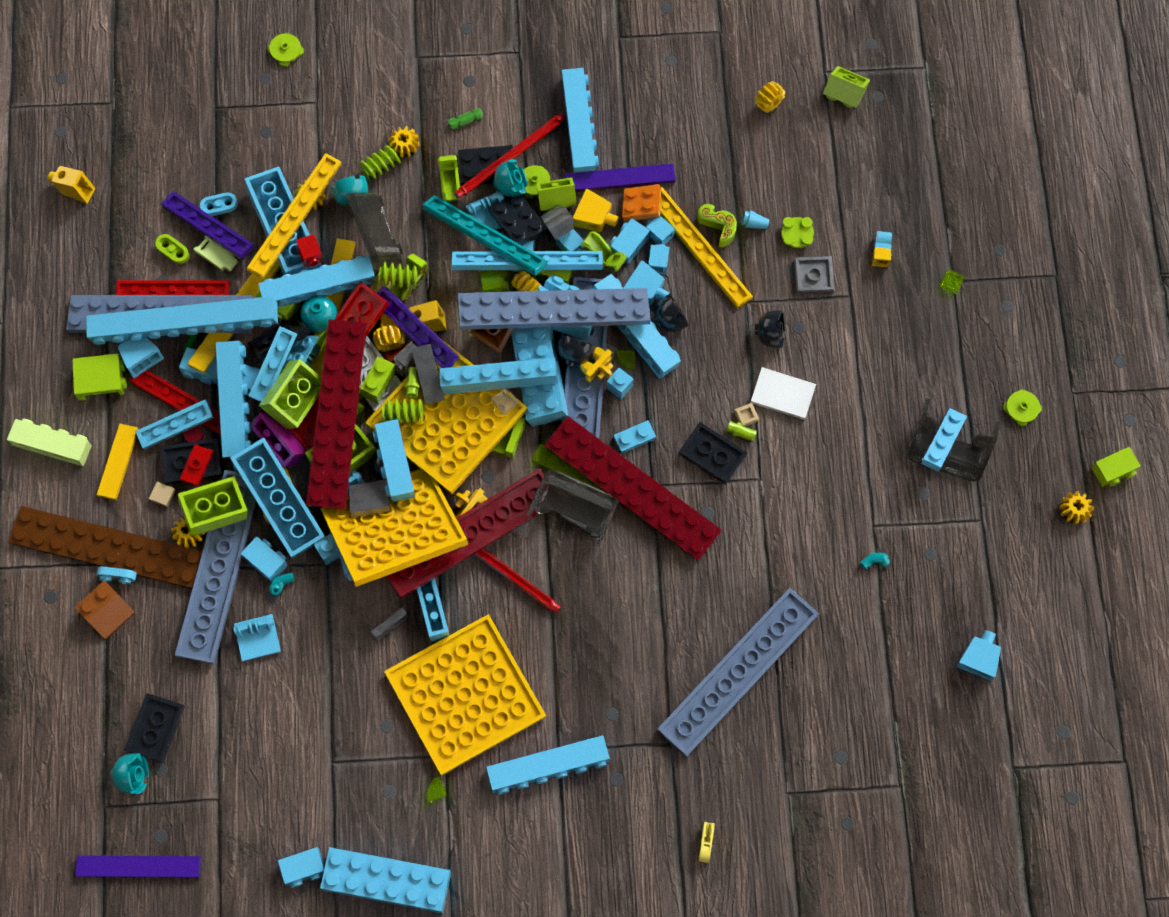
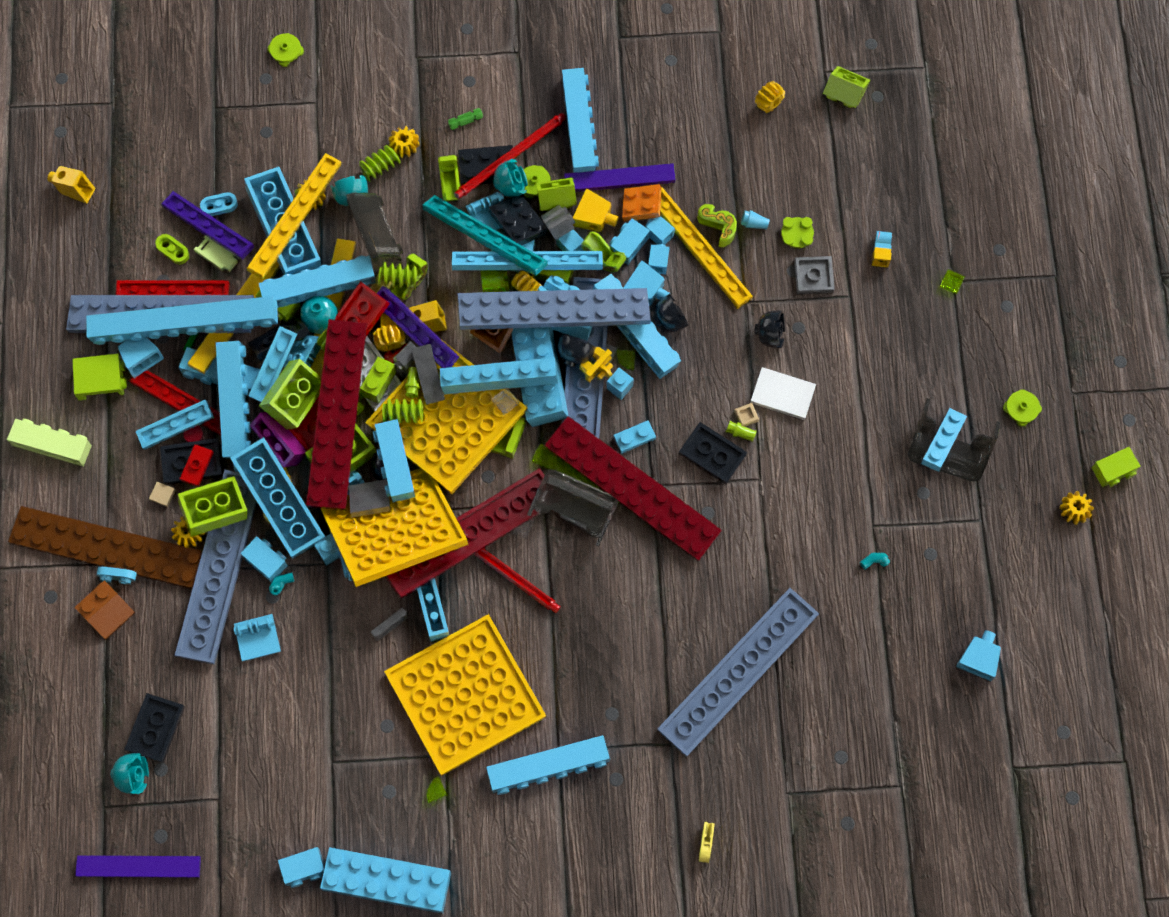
(117, 462): yellow tile -> none
(309, 251): red brick -> none
(475, 499): yellow hips -> none

